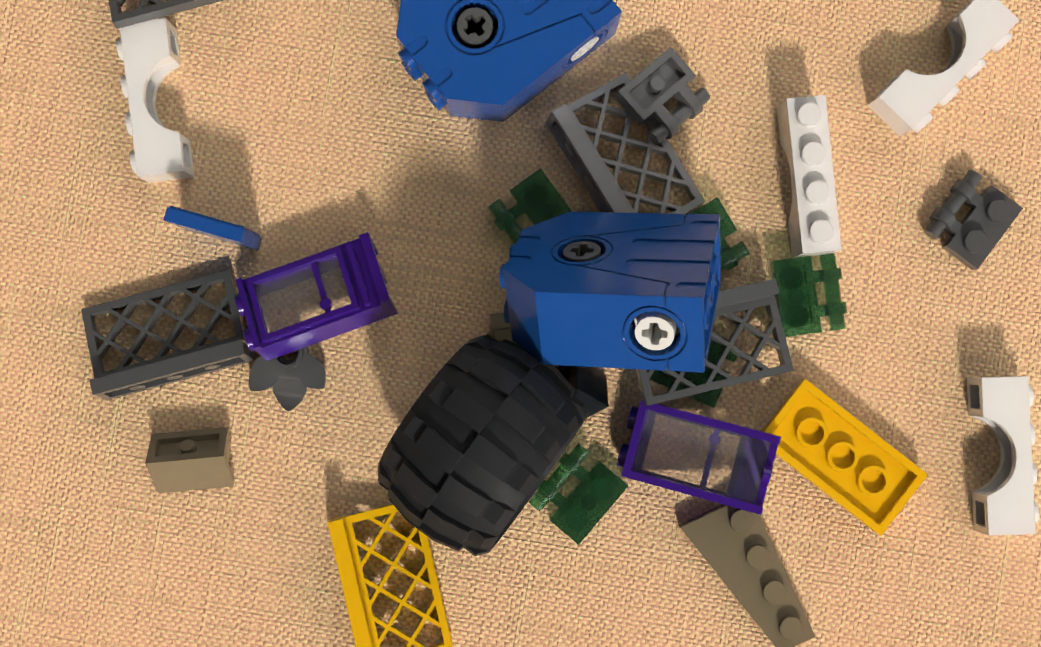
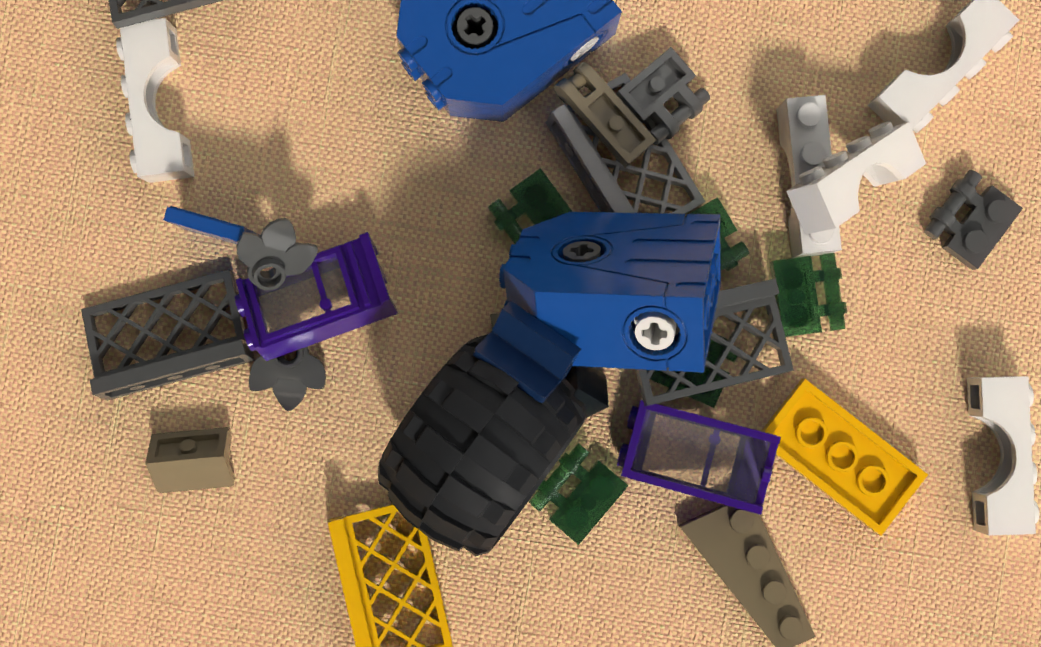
(275, 249): none -> dark grey plate
(528, 351): none -> dark blue panel
(605, 114): none -> dark tan plate
(830, 193): none -> white arch

